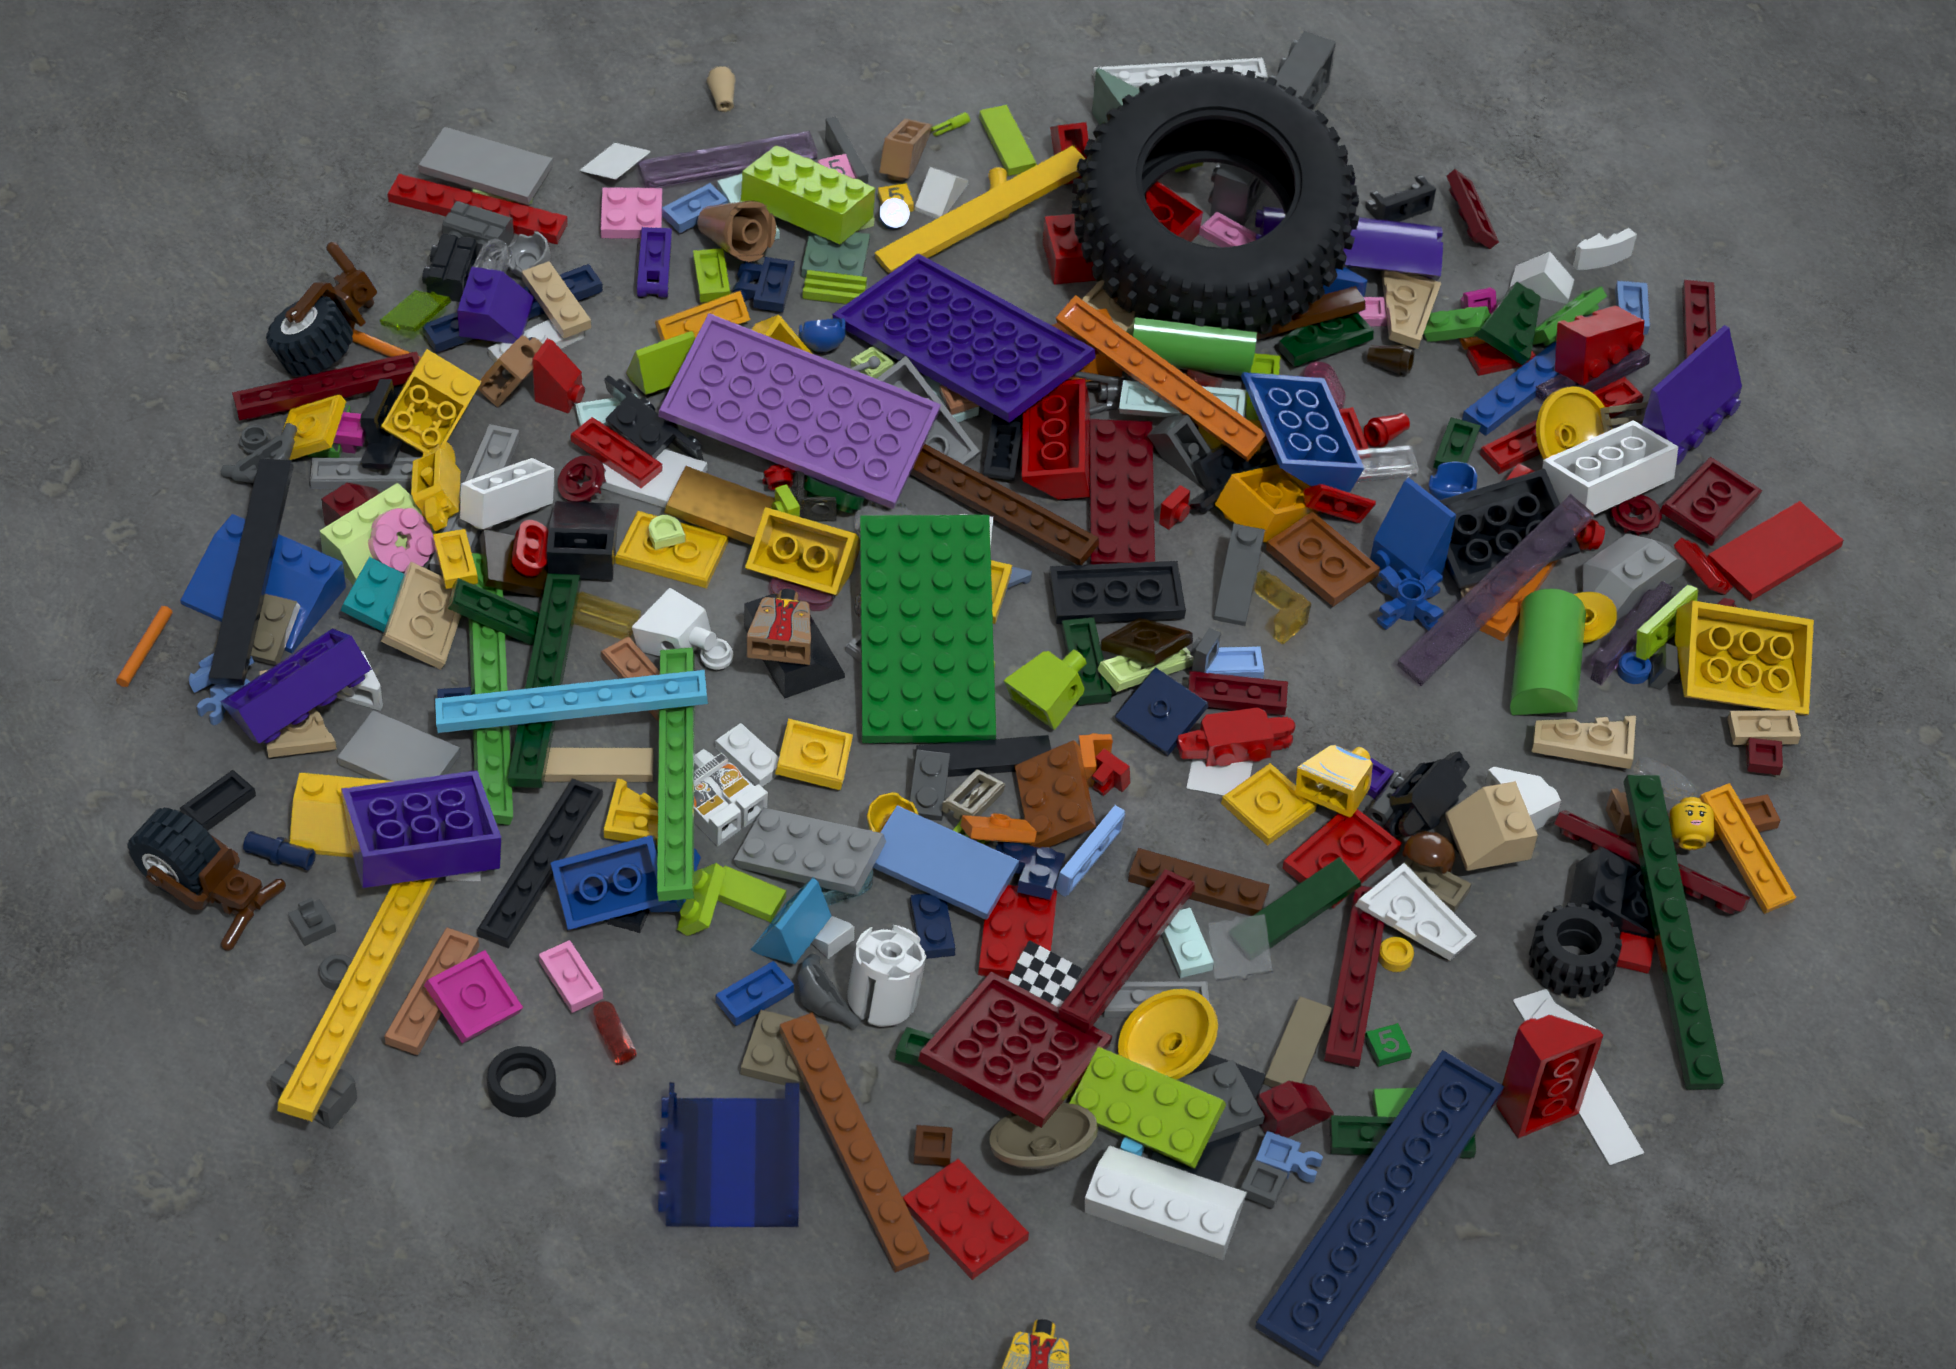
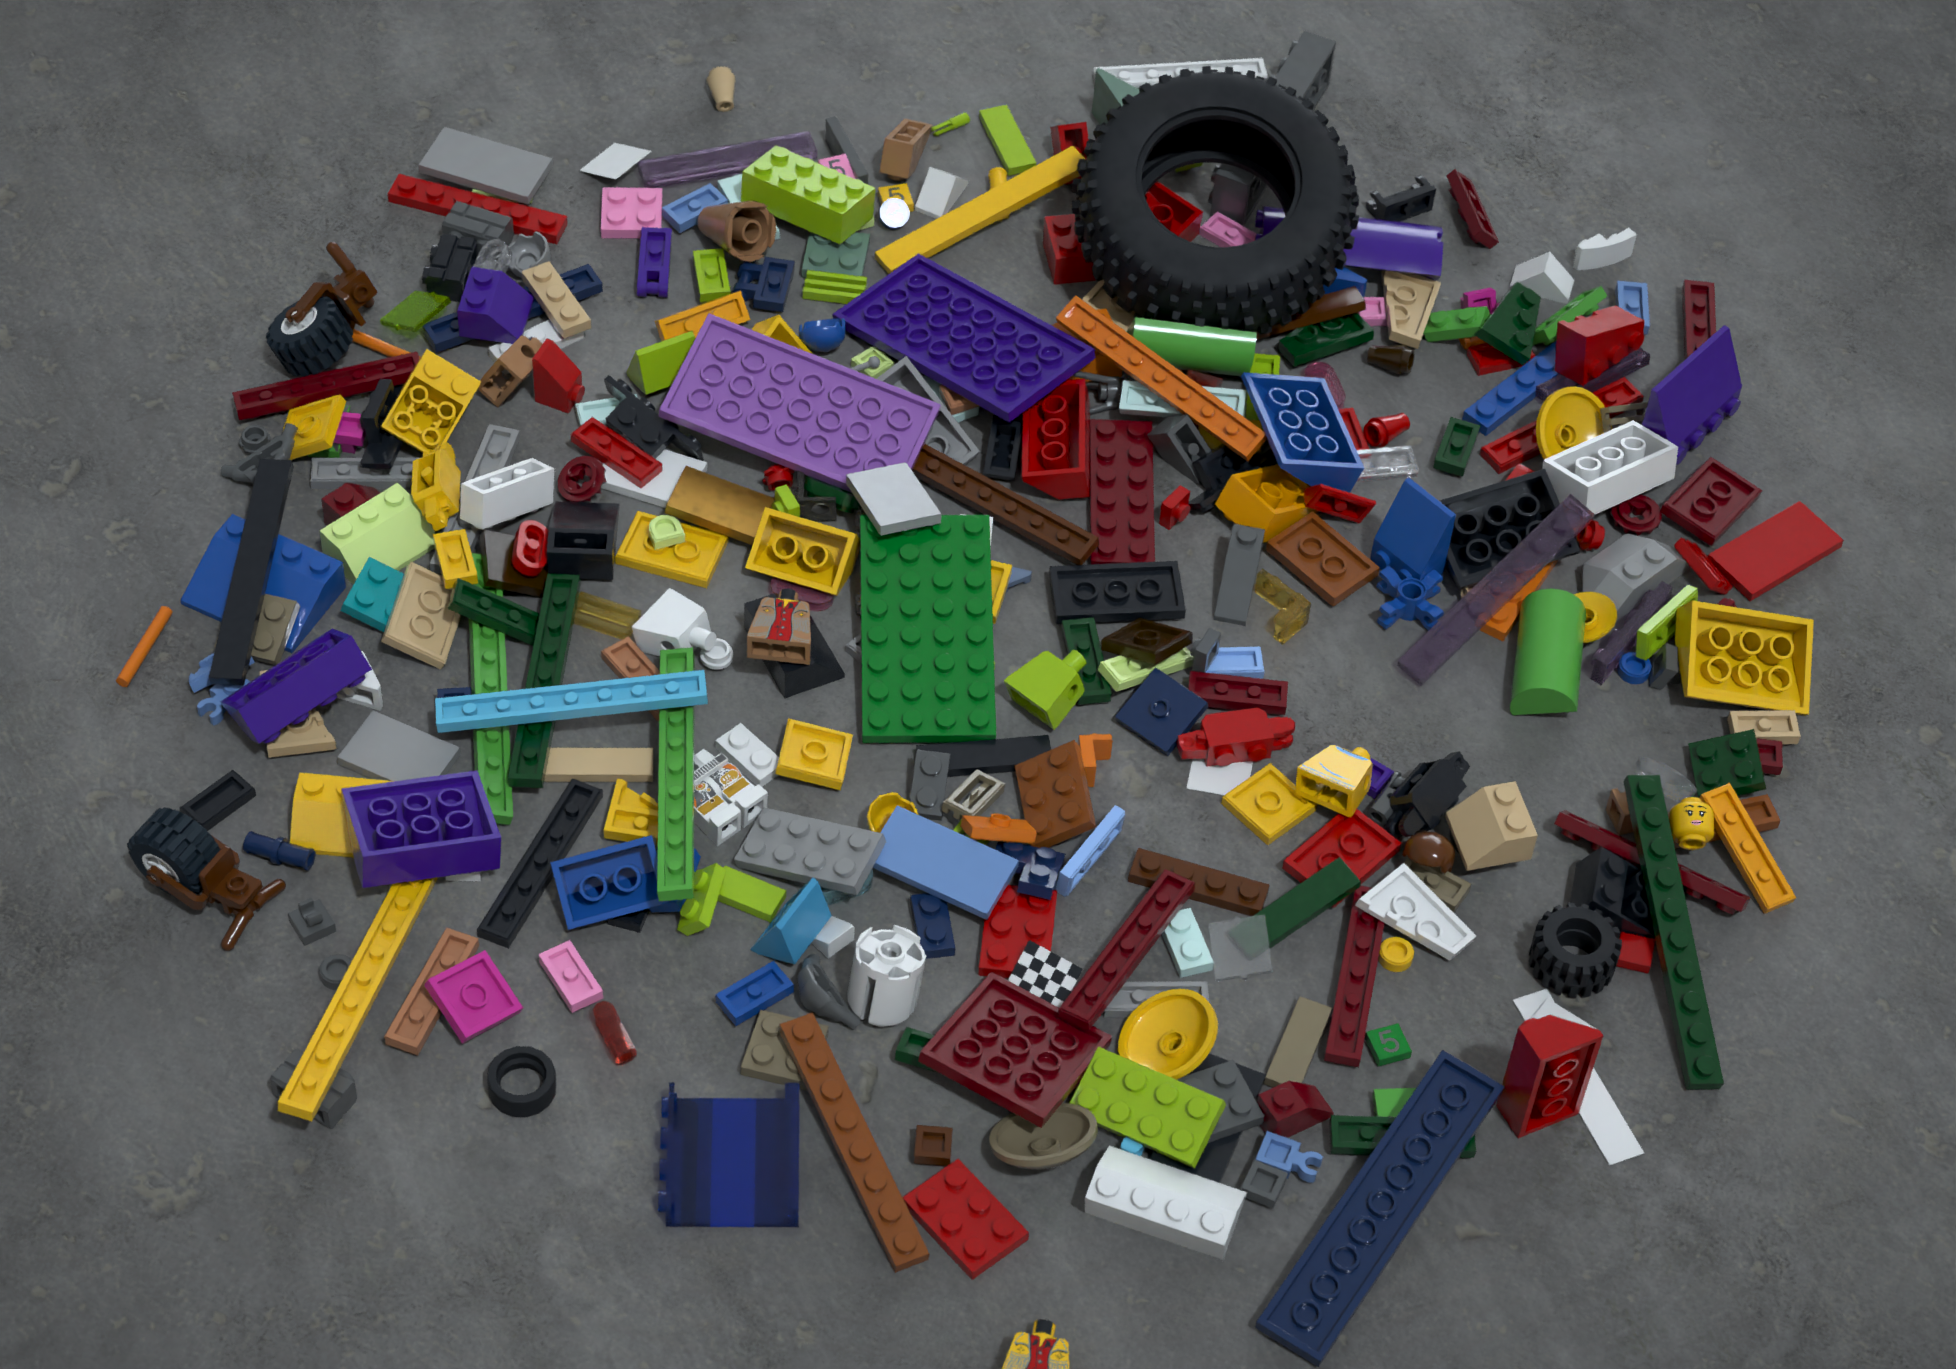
(408, 523): bright pink plate -> none
(893, 498): none -> tile
(1110, 773): red tile -> none
(1452, 480): blue hair -> none
(1540, 798): white slope -> none
(1590, 742): tan wing -> none
(1728, 760): none -> dark green plate

